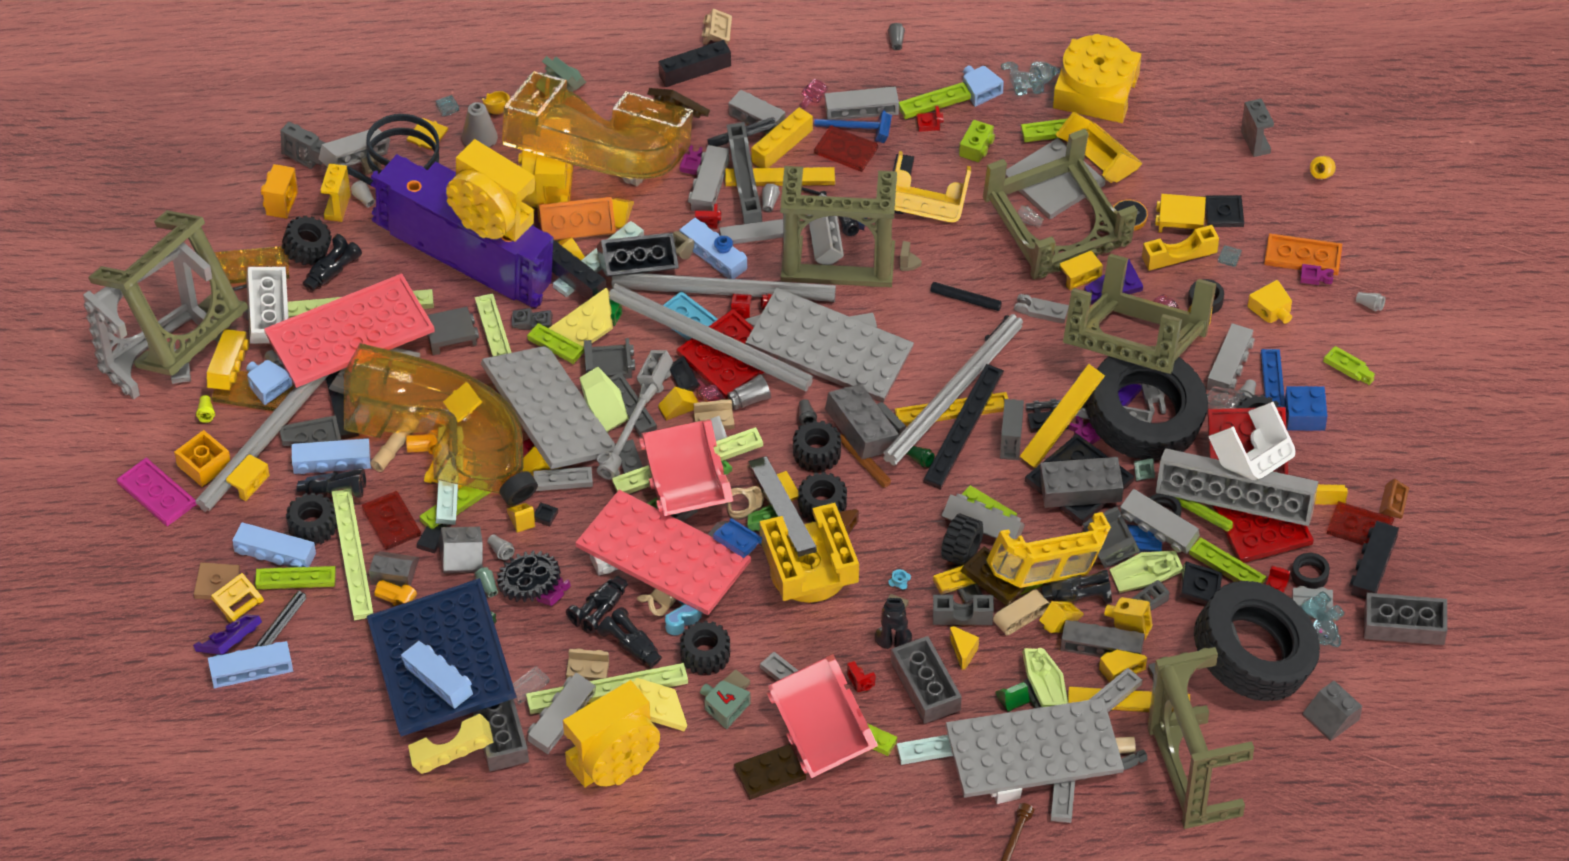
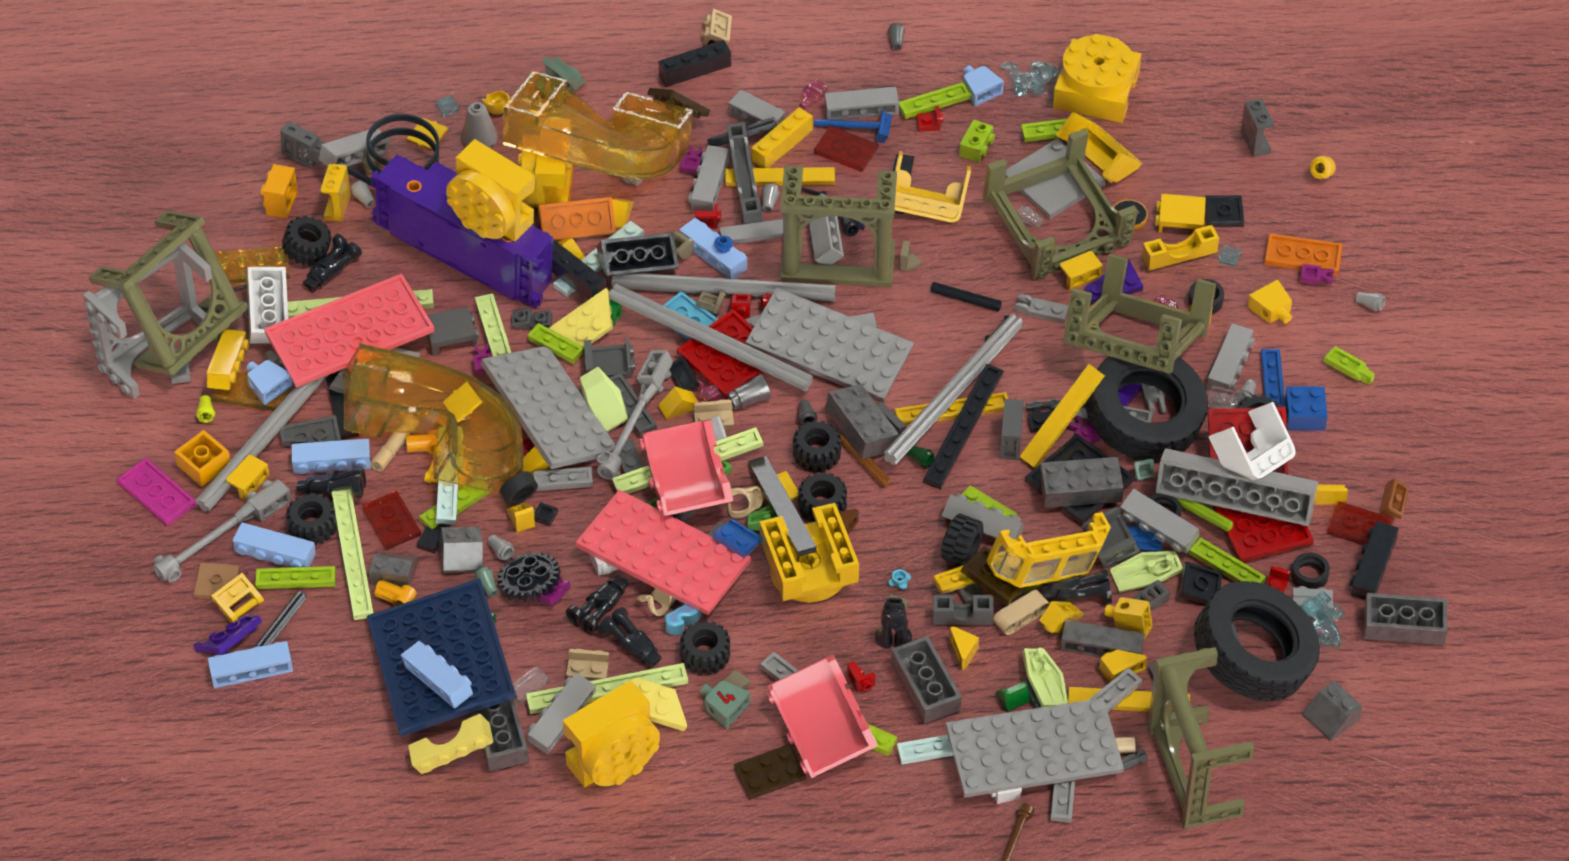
(259, 505): none -> light grey bar
(479, 355): none -> magenta plate
(711, 302): none -> dark tan tile

